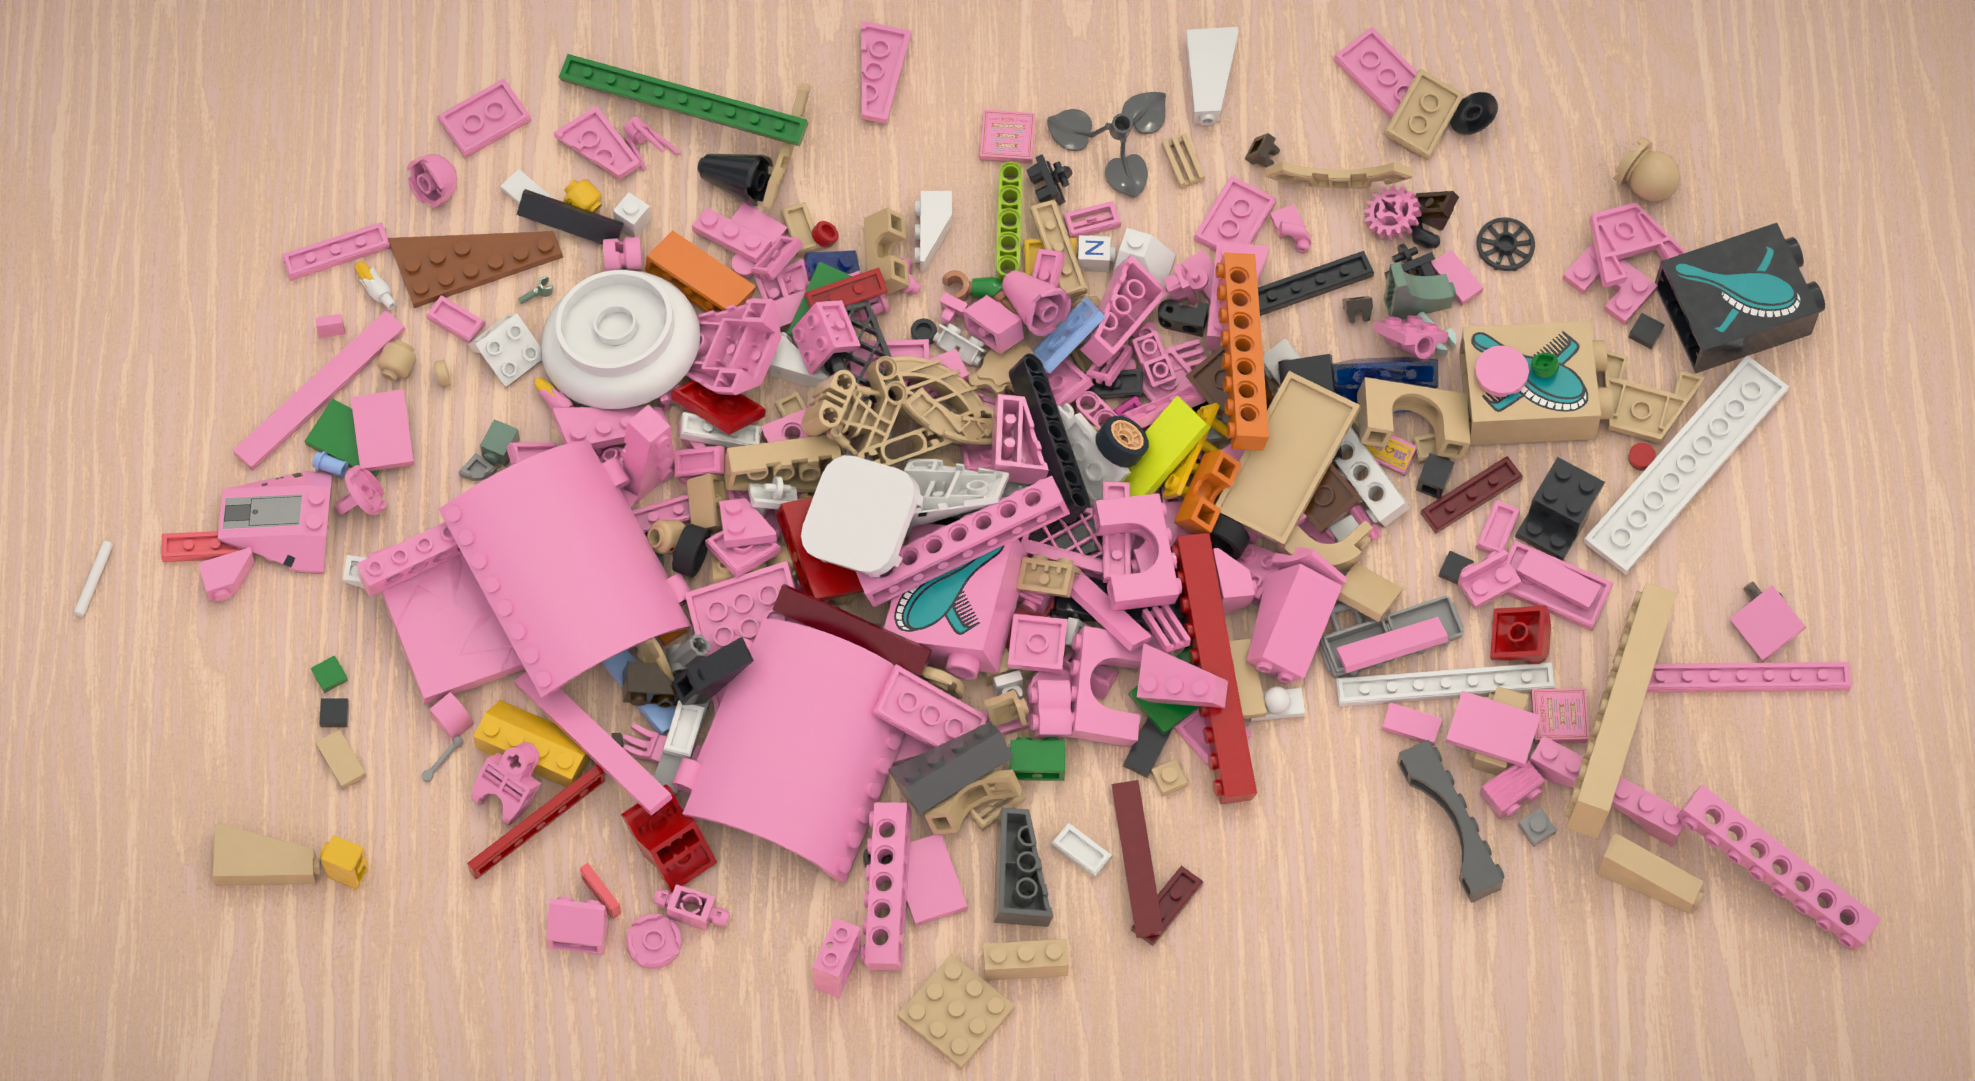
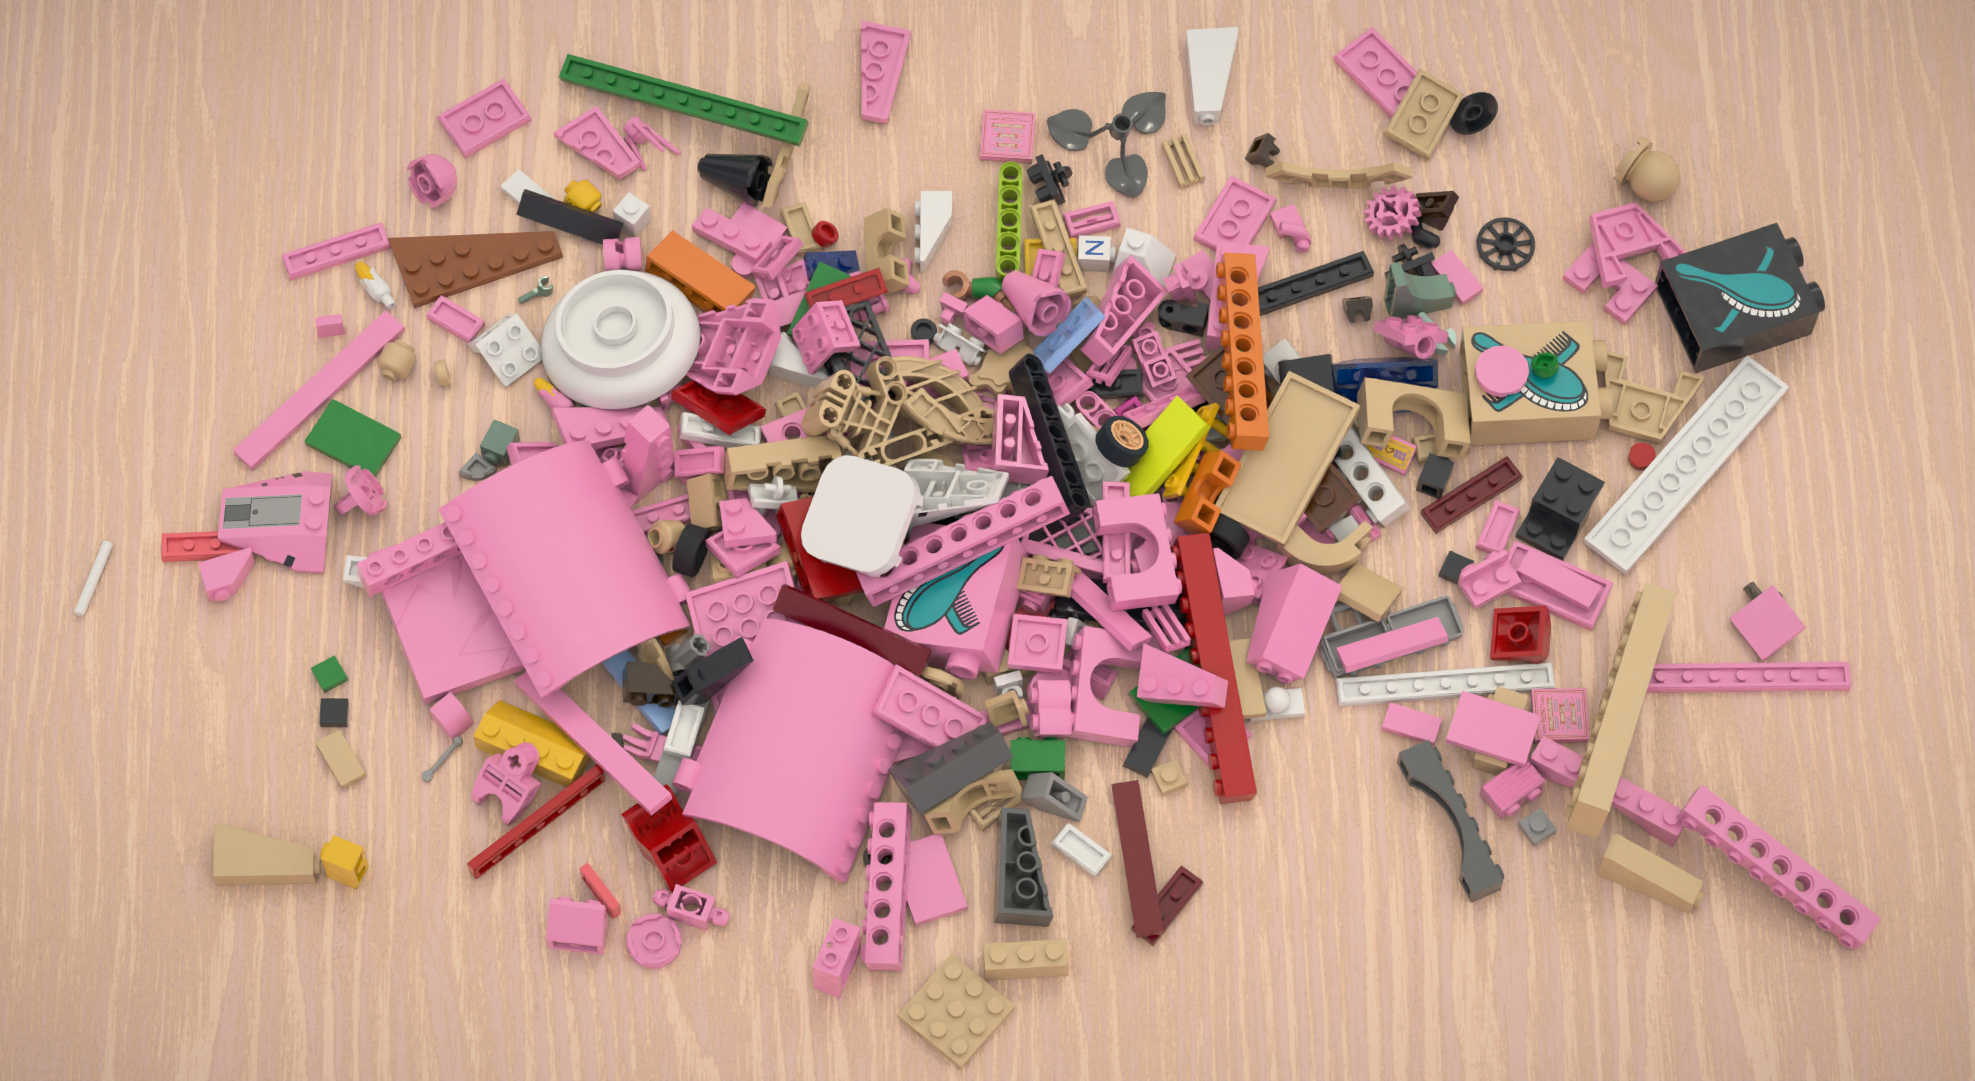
(329, 464): light blue pin -> none
(382, 430): bright pink tile -> none
(1054, 796): none -> light grey slope
(1310, 559): bright pink slope -> none
(1646, 331): black tile -> none

